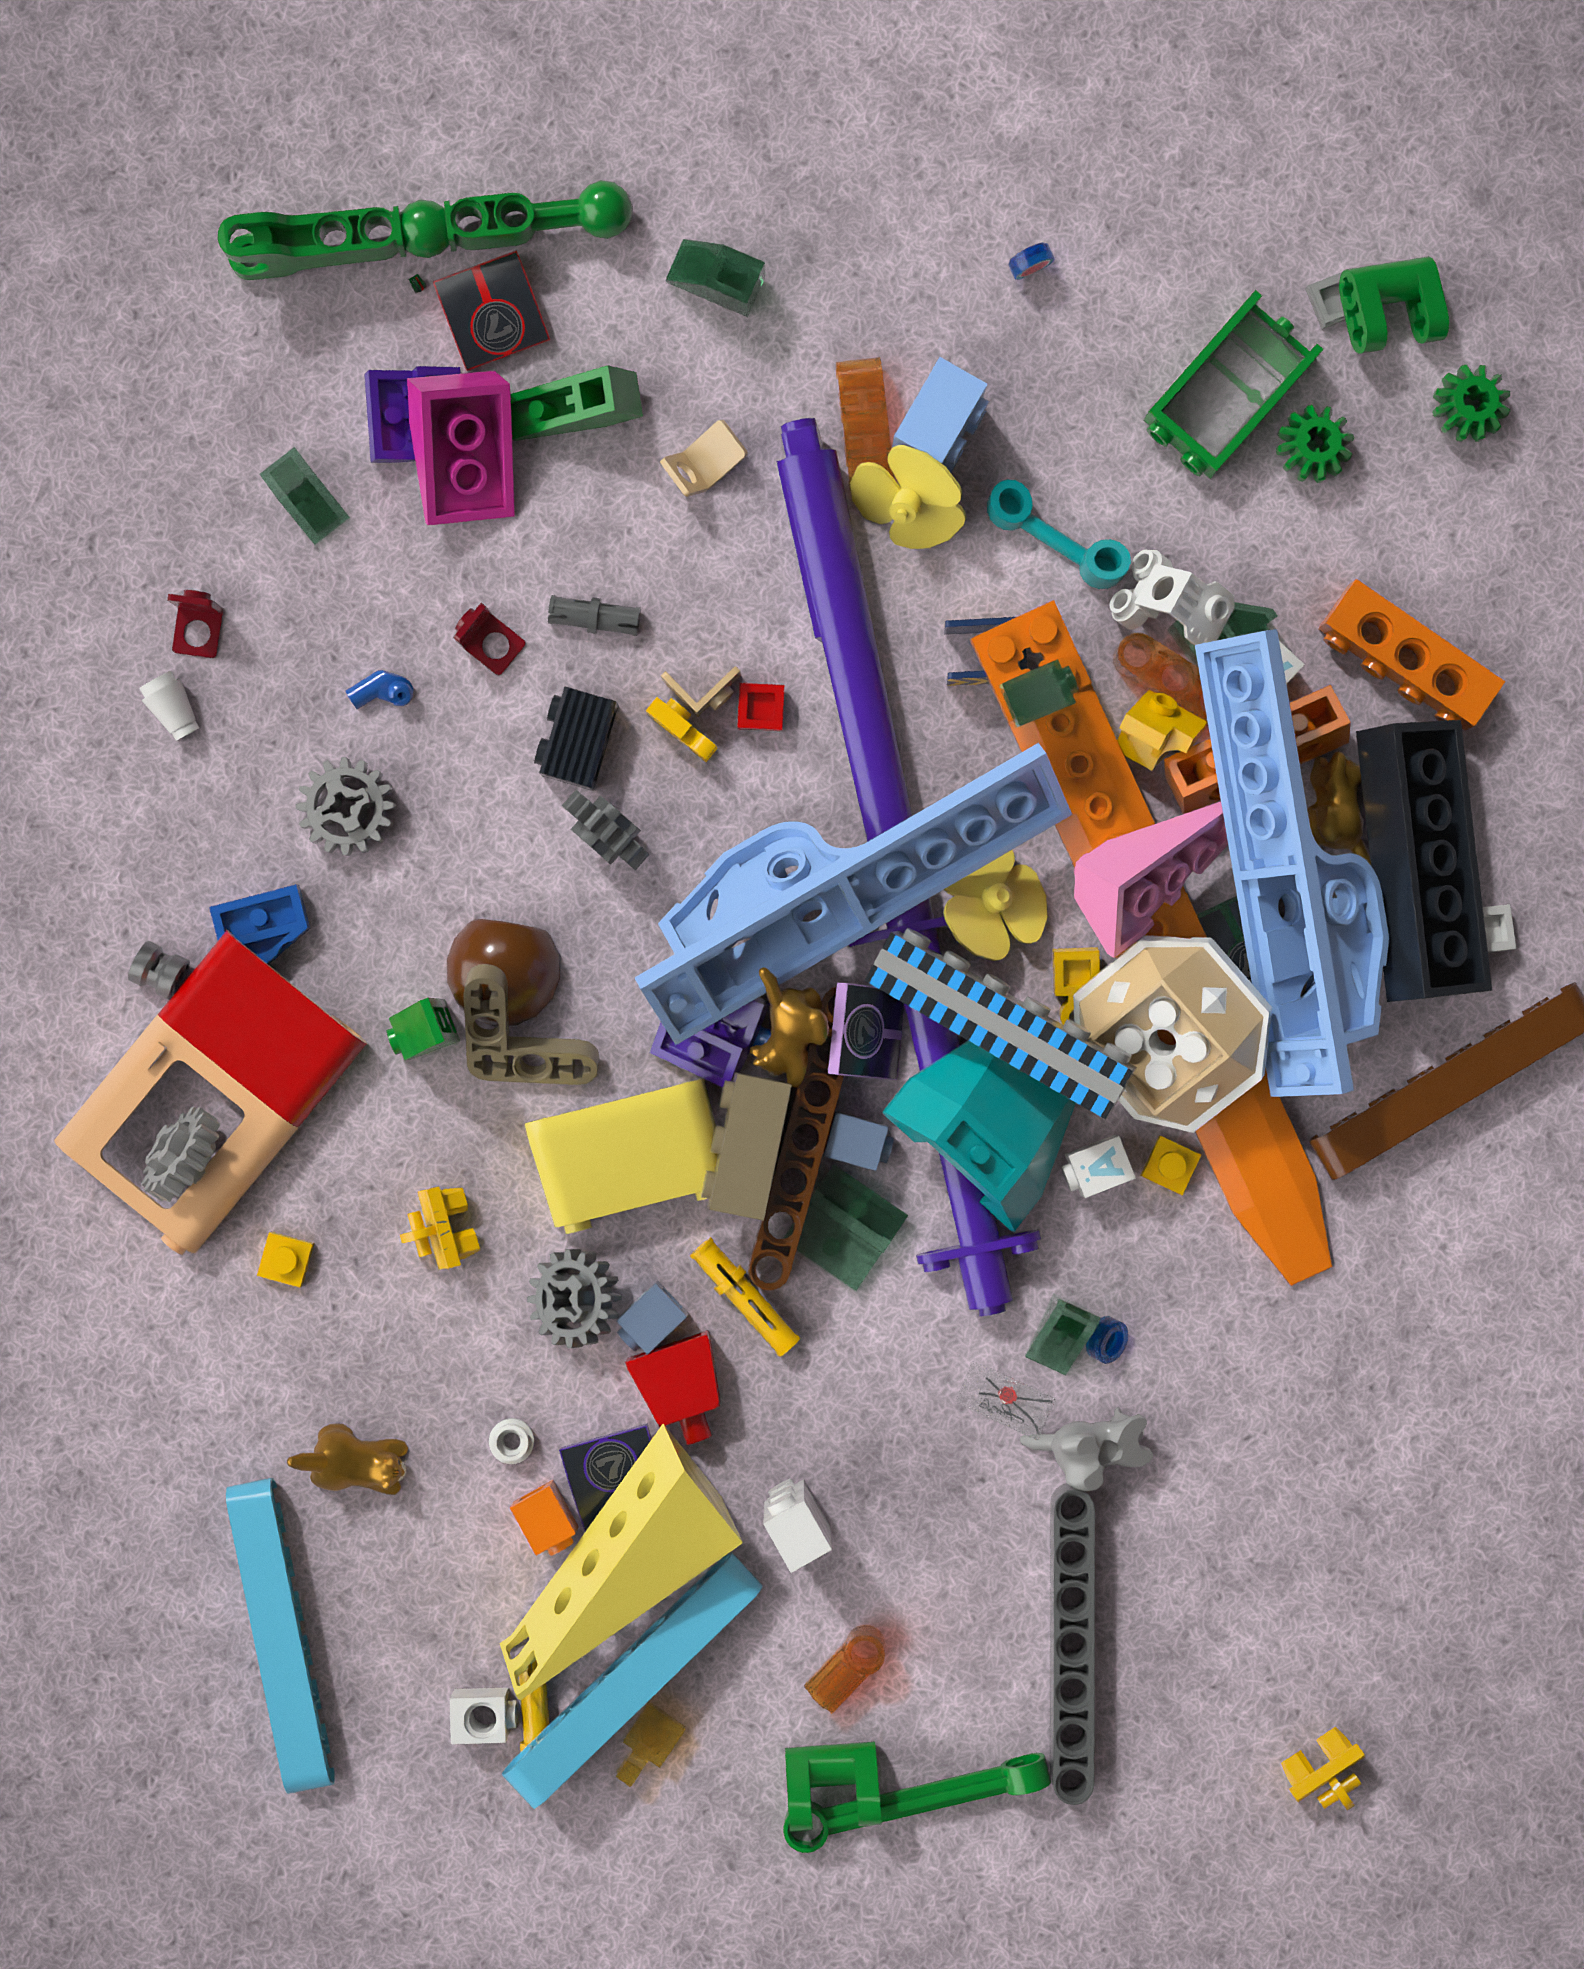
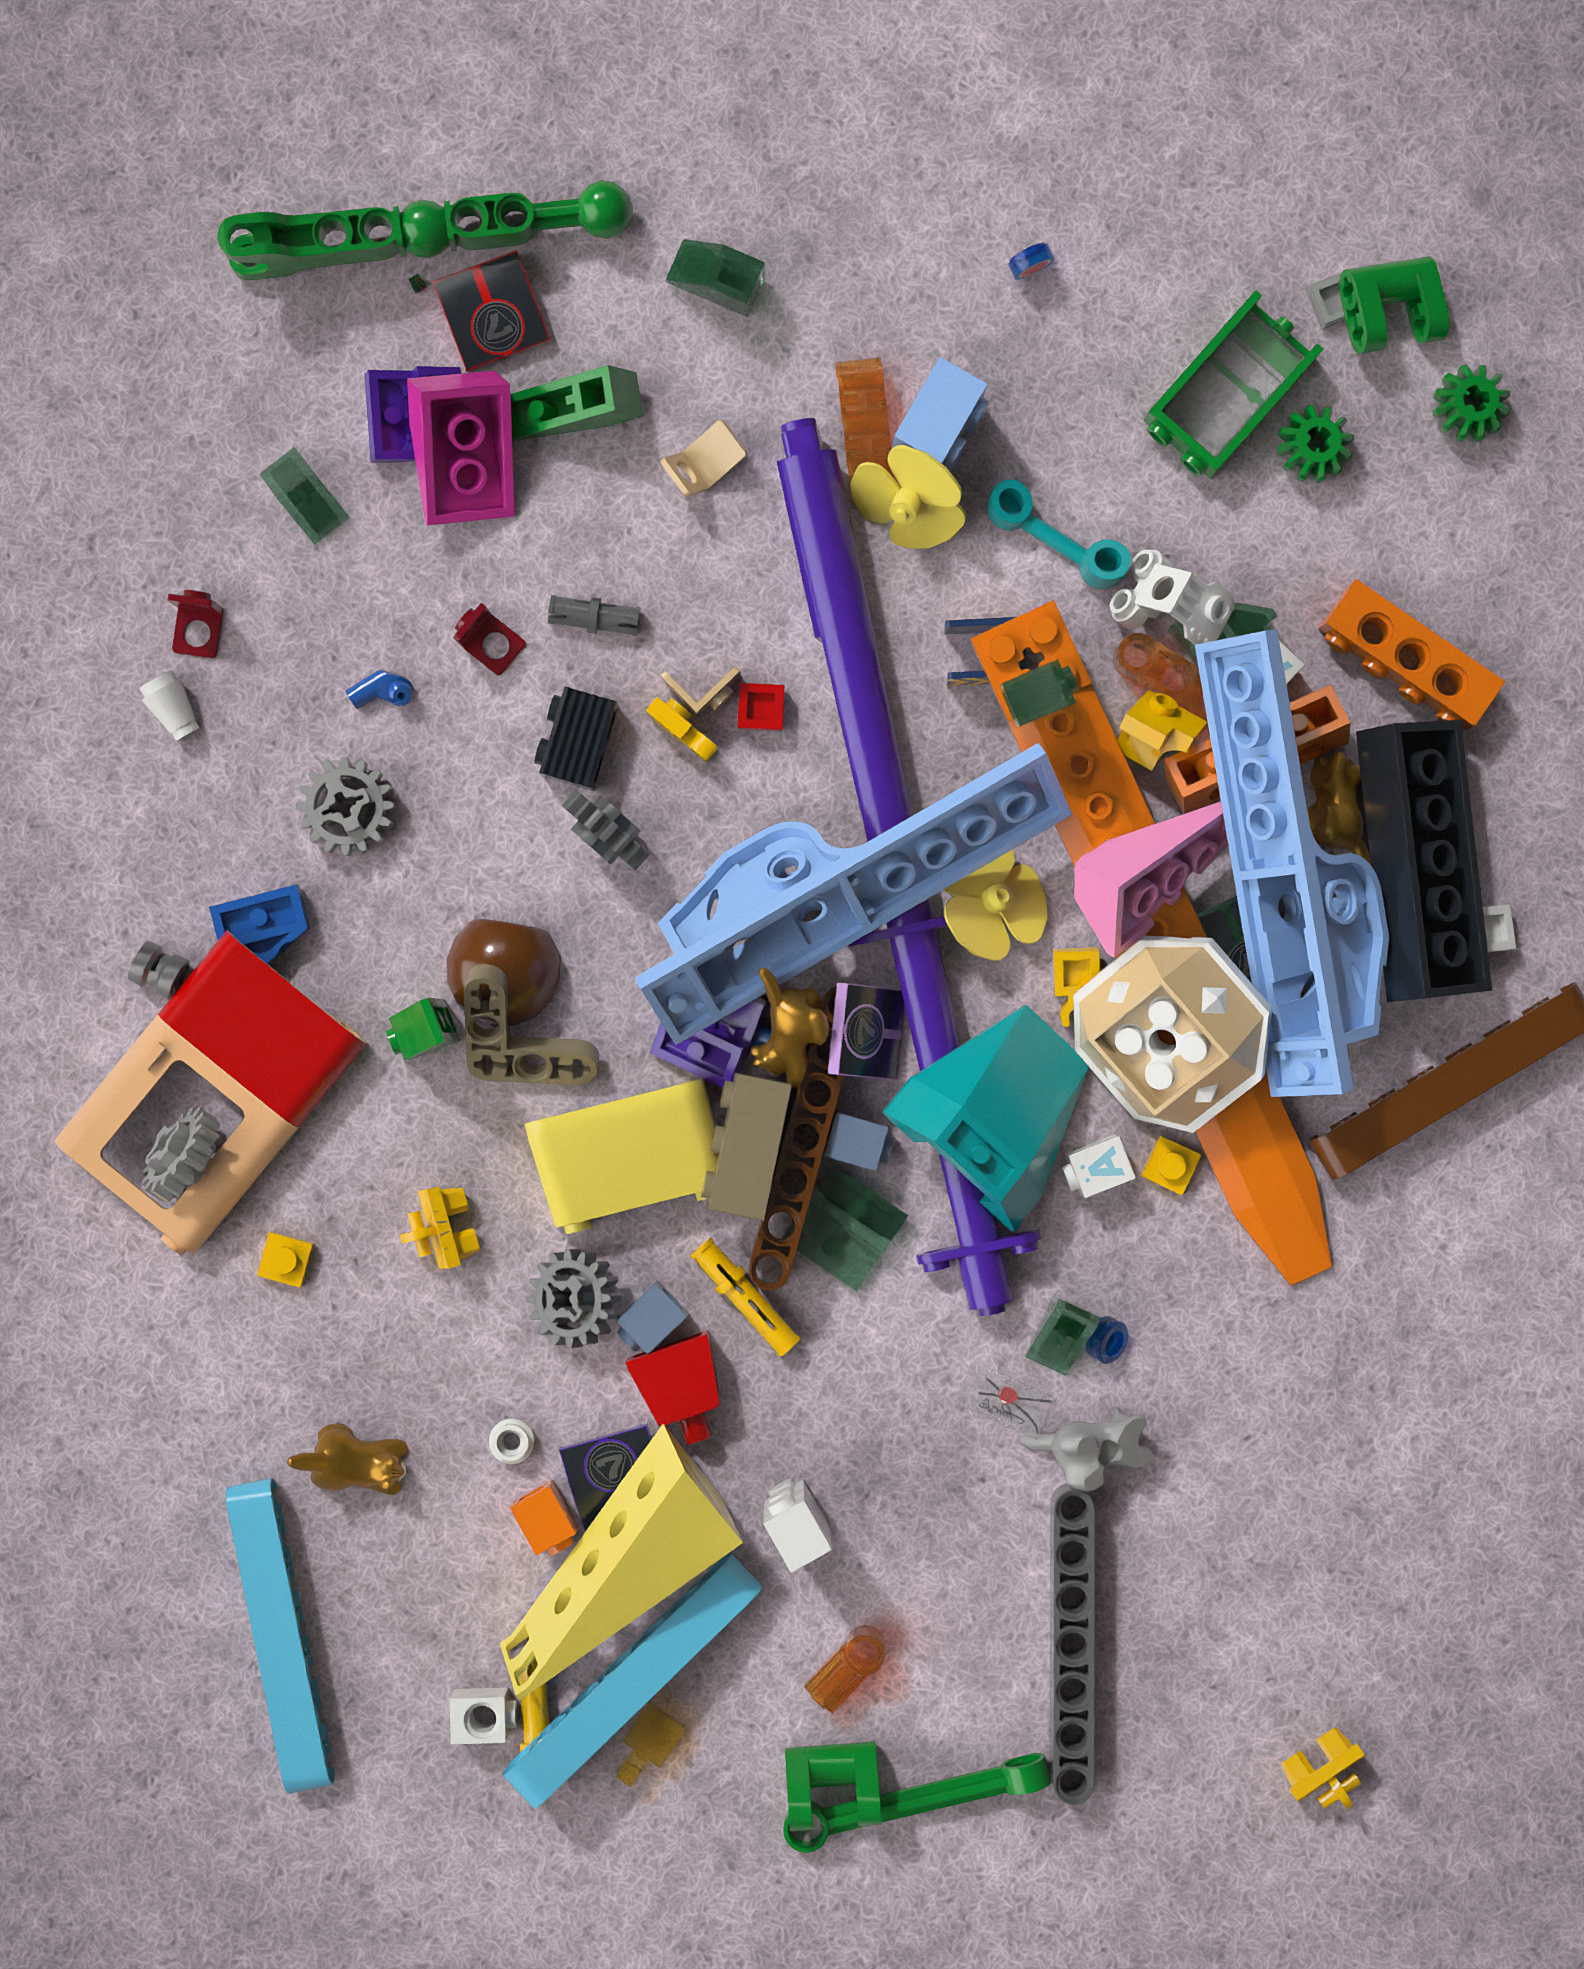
(1001, 1023): brick -> none

